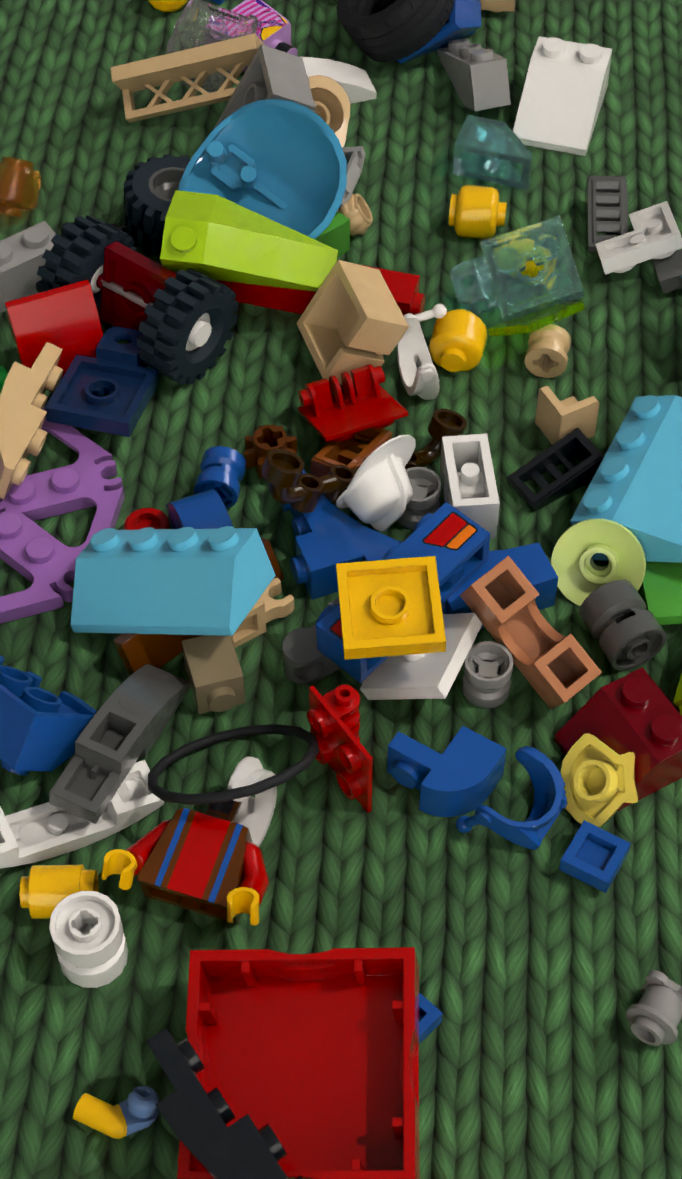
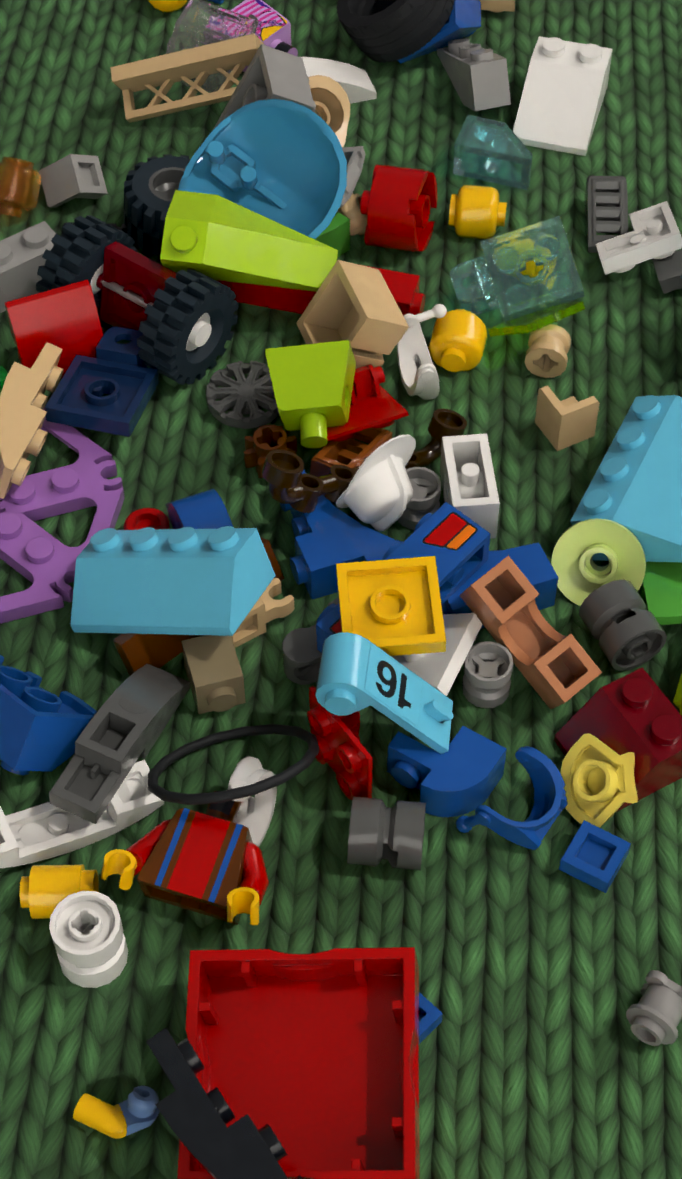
(73, 178): none -> light grey panel
(221, 470): blue wheel -> none
(243, 395): none -> dark grey wheel
(312, 387): none -> lime torso
(362, 675): none -> medium azure door
(386, 833): none -> dark grey wheel
(399, 208): none -> red brick
(561, 452): black slope -> none

